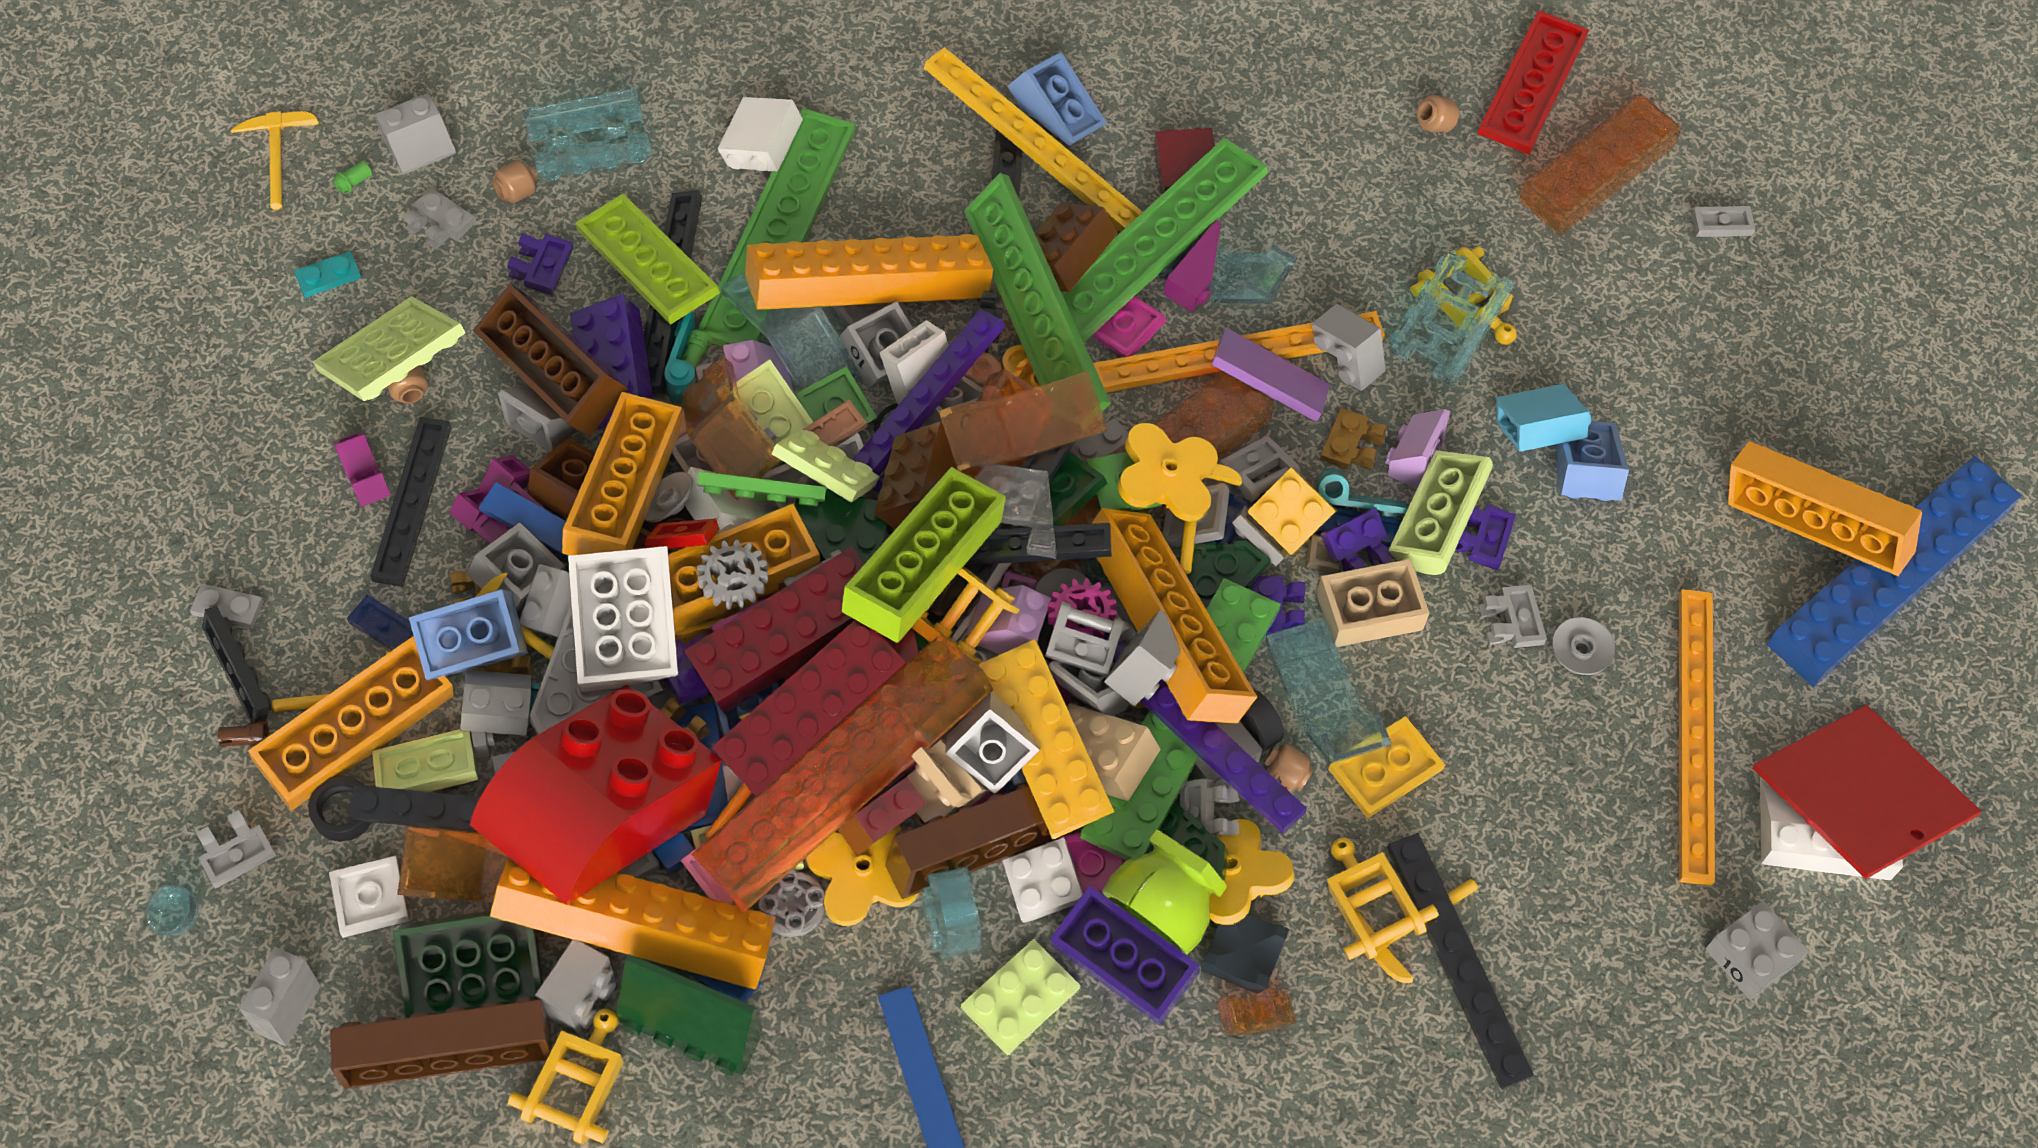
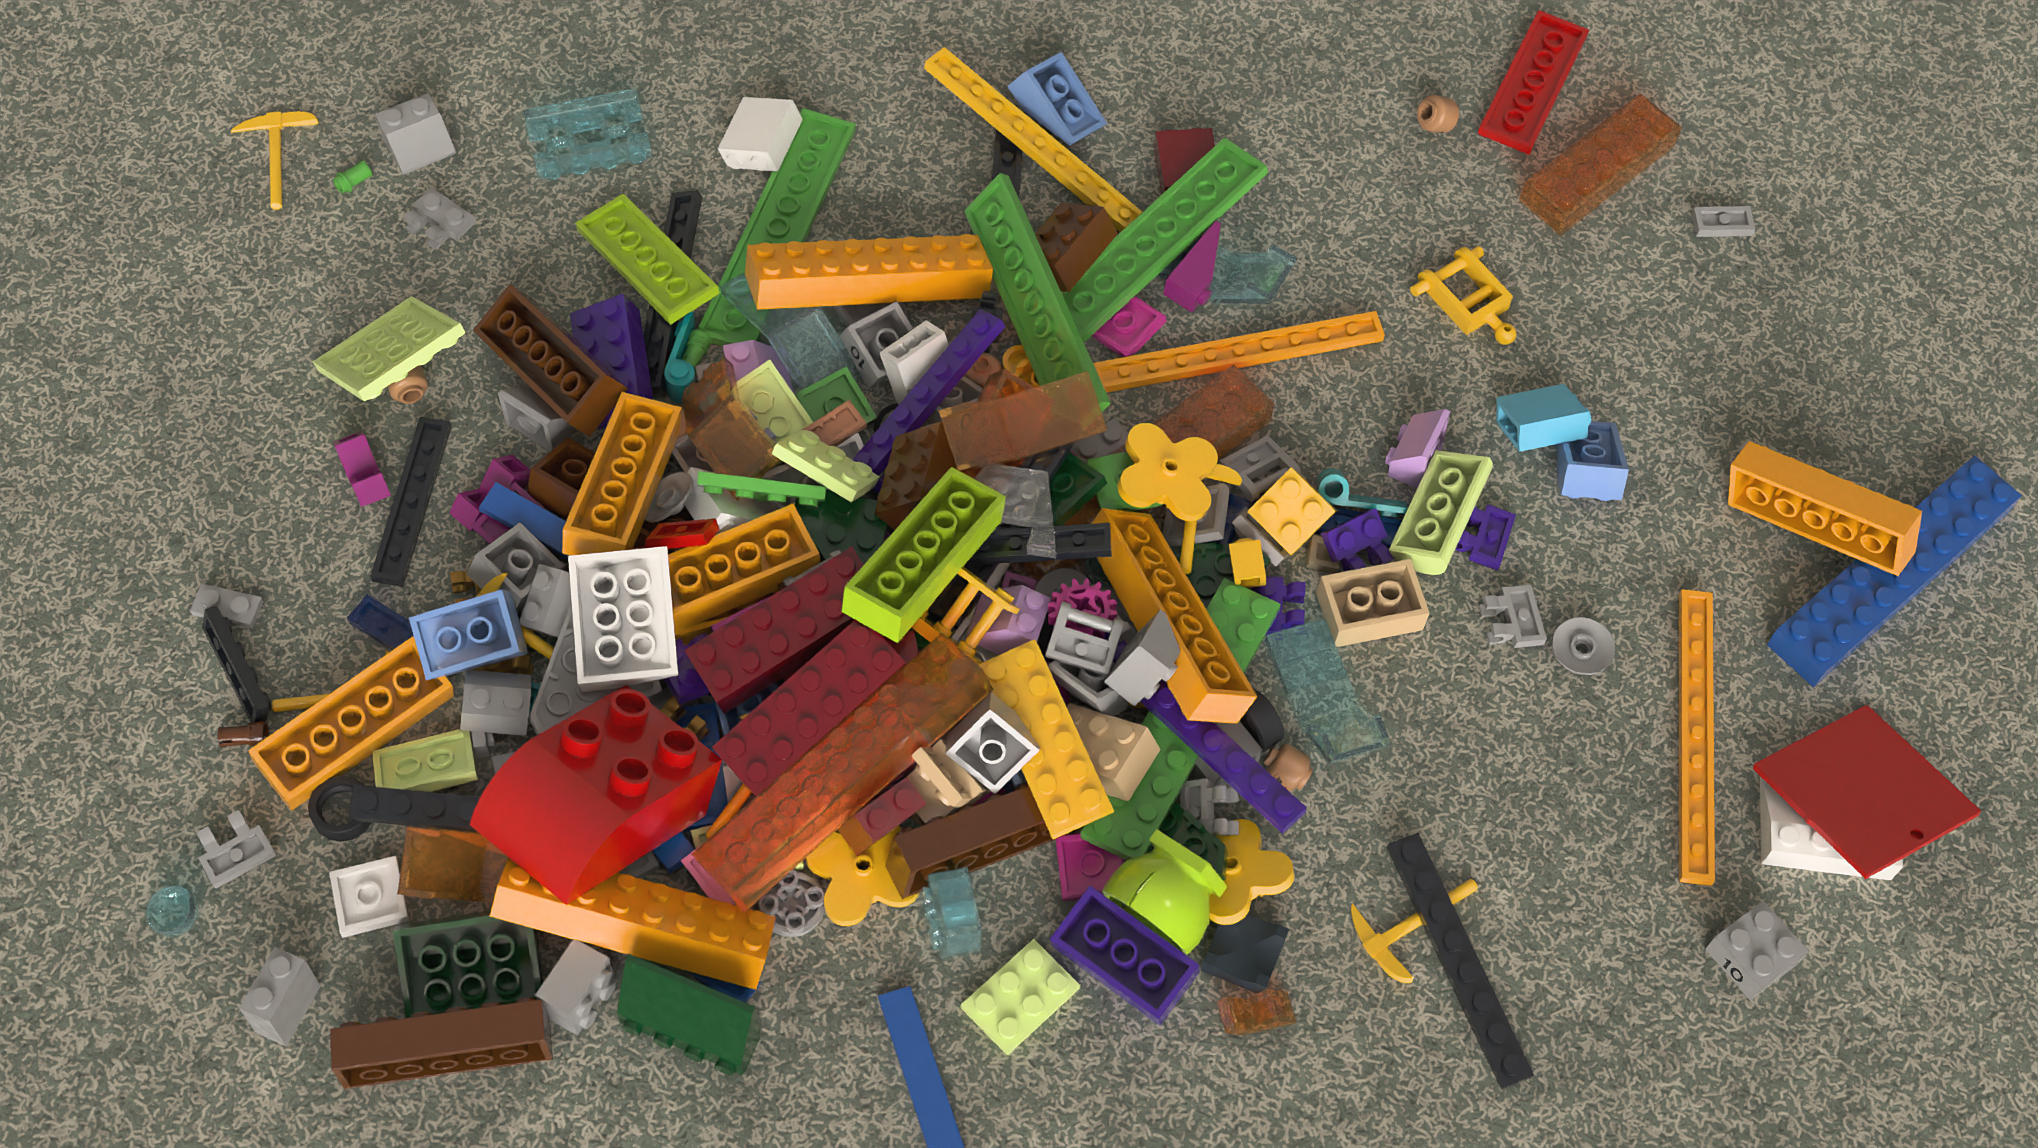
(327, 274): teal plate -> none
(515, 181): medium nougat head -> none
(547, 266): dark purple plate -> none
(604, 1022): yellow piece -> none
(732, 573): light grey gear -> none
(1043, 880): white plate -> none
(1247, 563): none -> yellow brick
(1271, 374): medium lavender tile -> none
(1345, 436): pearl gold plate -> none
(1354, 343): light grey brick -> none
(1359, 873): yellow piece -> none
(1389, 772): yellow plate -> none
(1471, 329): clear light blue fence -> none

